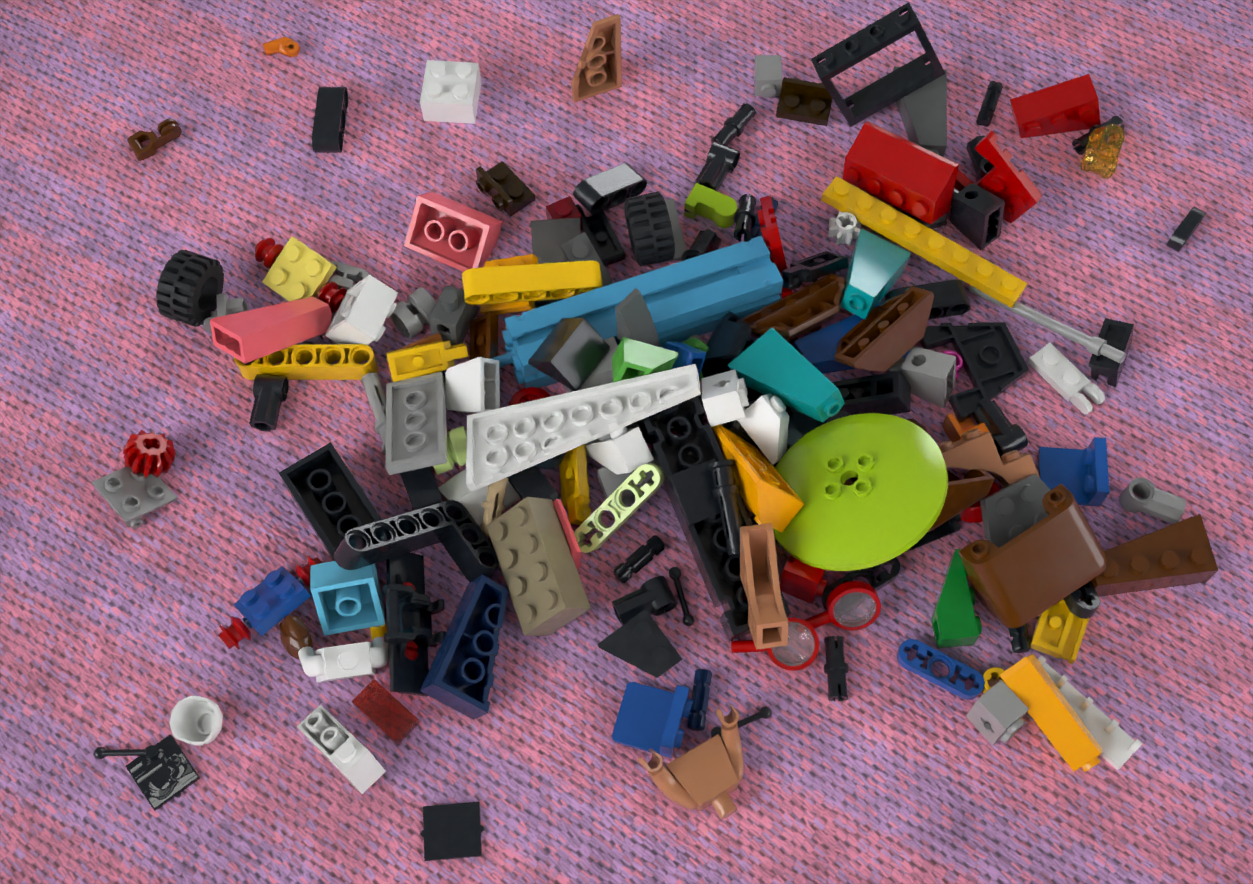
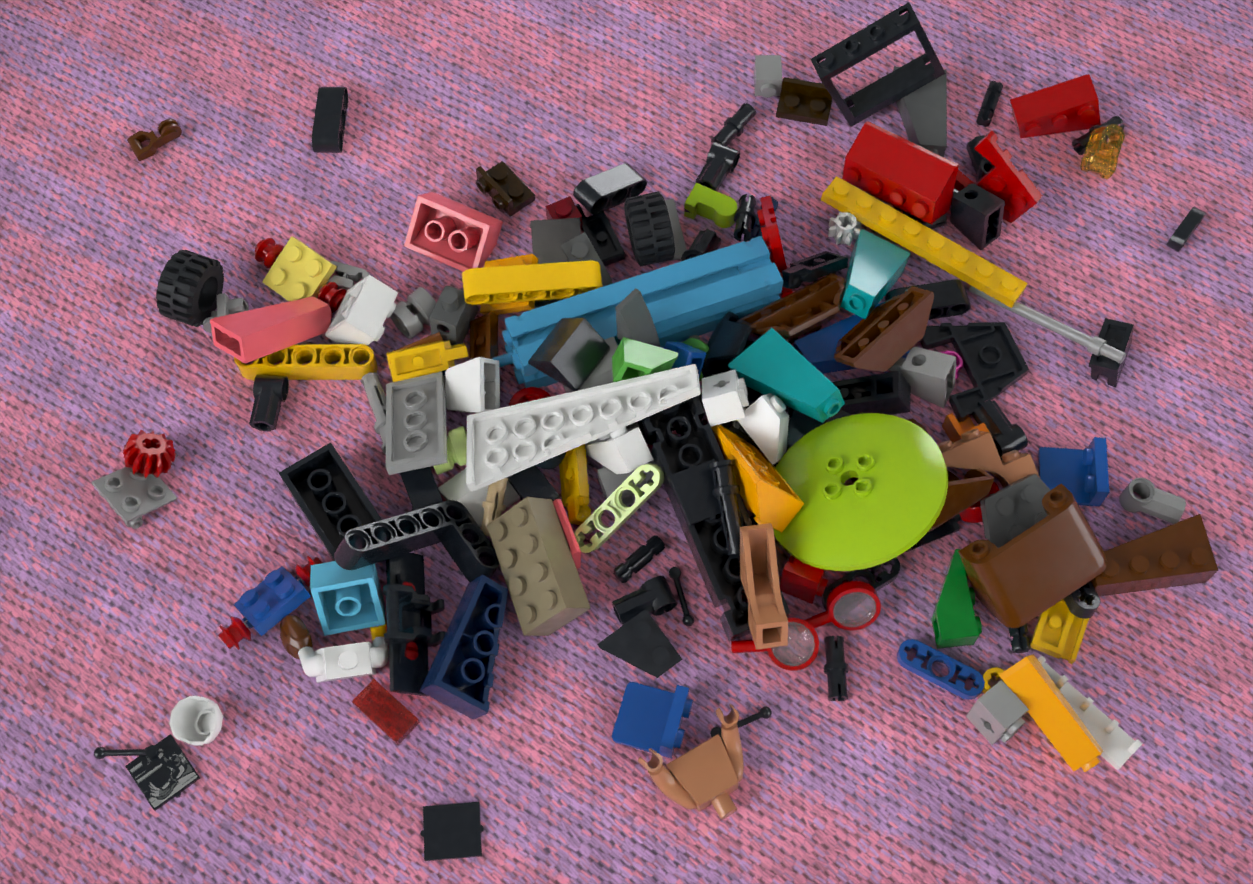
(282, 45): orange arm -> none
(341, 749): white slope -> none
(450, 91): white brick -> none
(600, 61): nougat wedge -> none
(700, 699): dark blue axle -> none
(1065, 378): white hinge -> none

